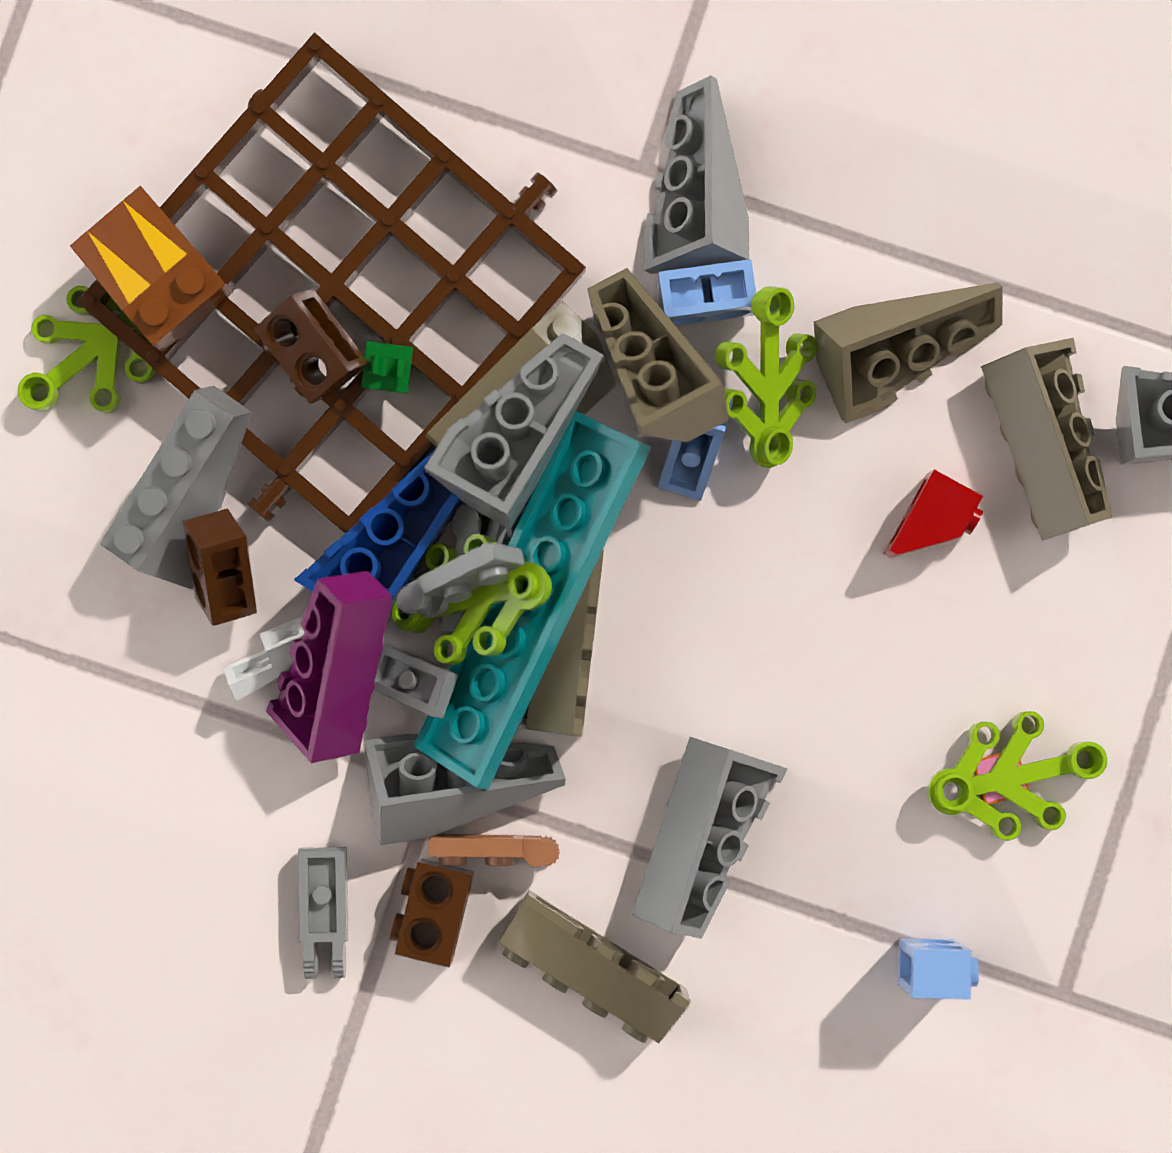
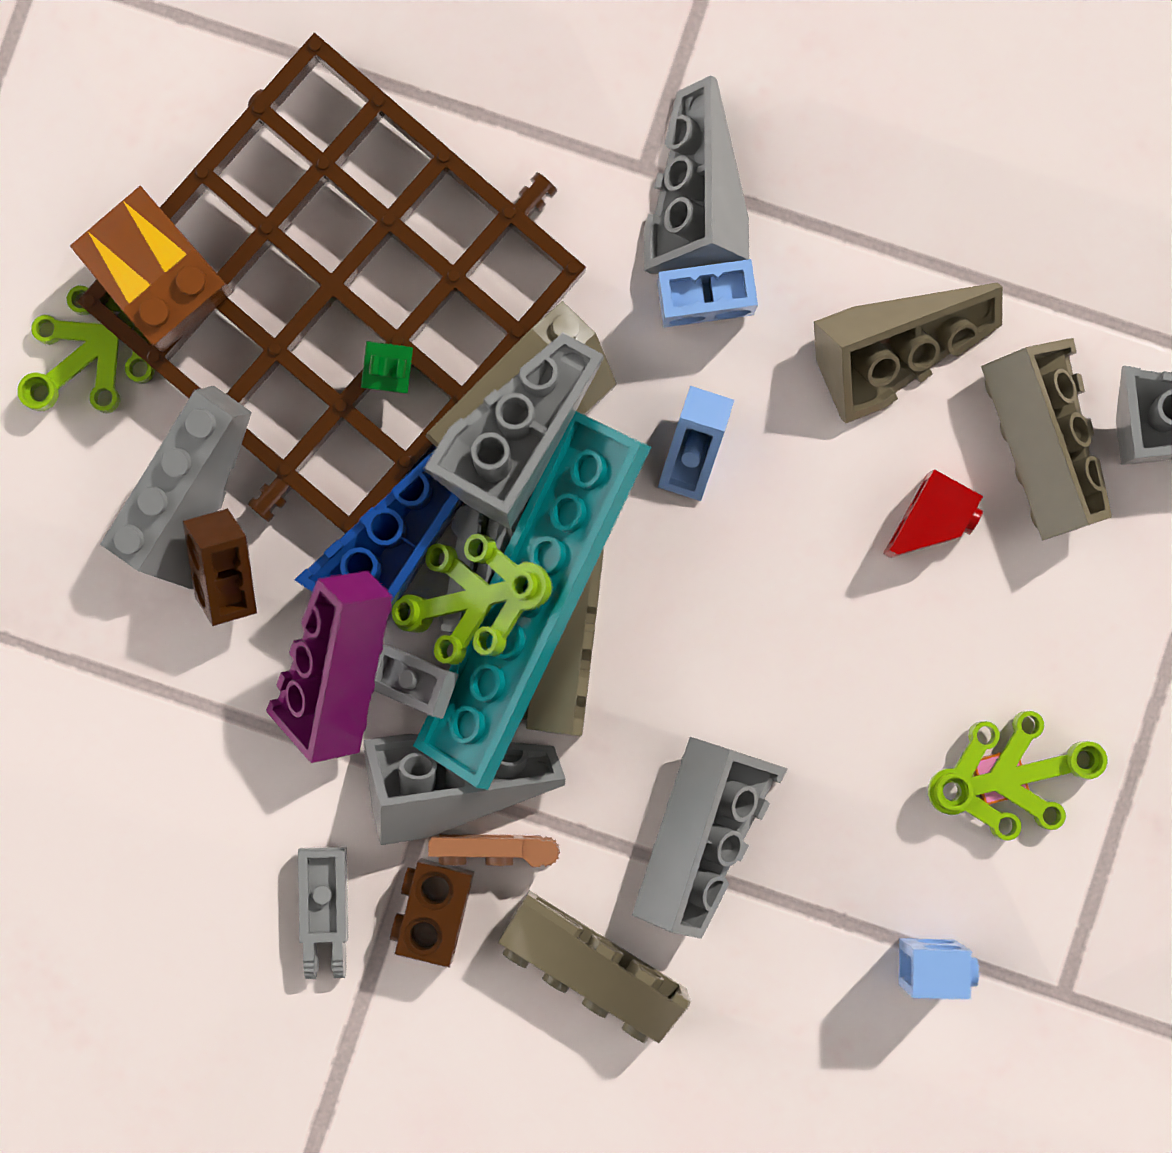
(263, 667): white slope -> none
(318, 338): reddish brown brick -> none
(458, 578): light grey hinge -> none
(660, 371): dark tan wedge -> none
(770, 435): lime plant -> none

